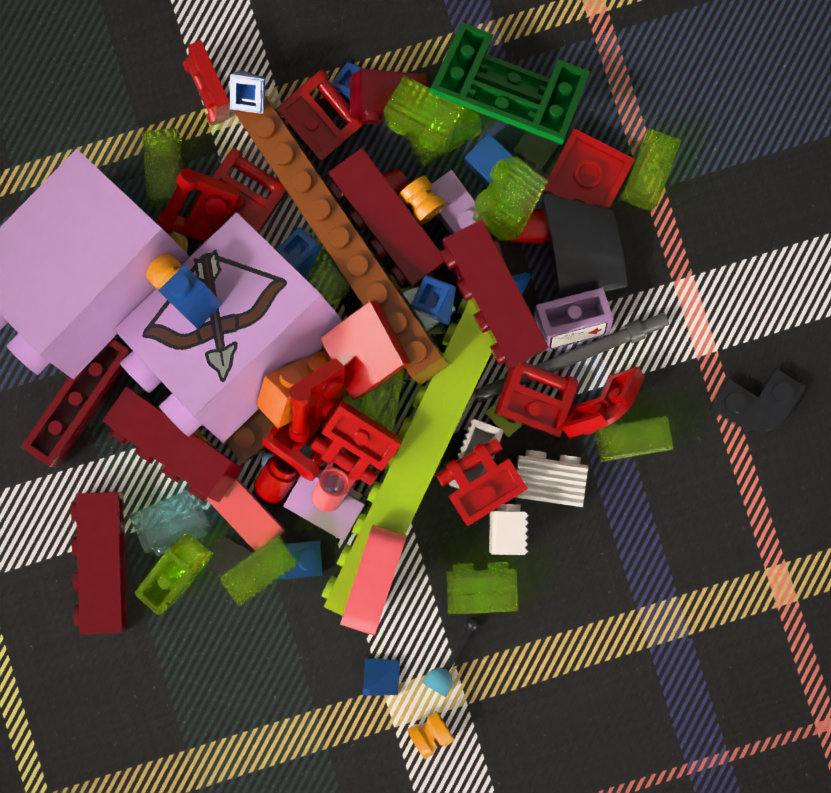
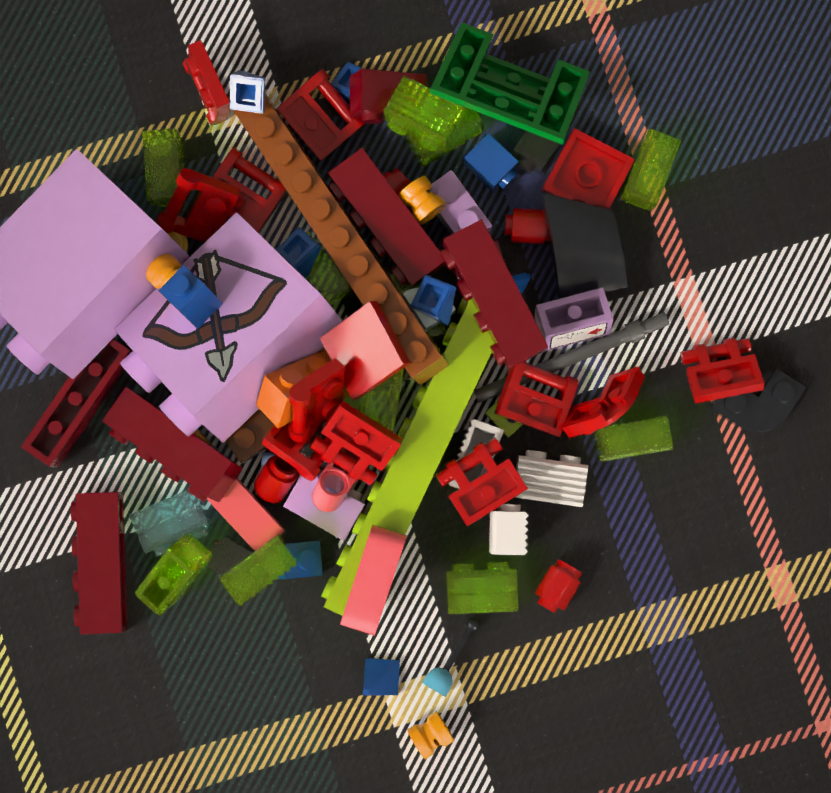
(509, 198): clear neon green brick -> none
(558, 586): none -> red brick
(725, 377): none -> red plate

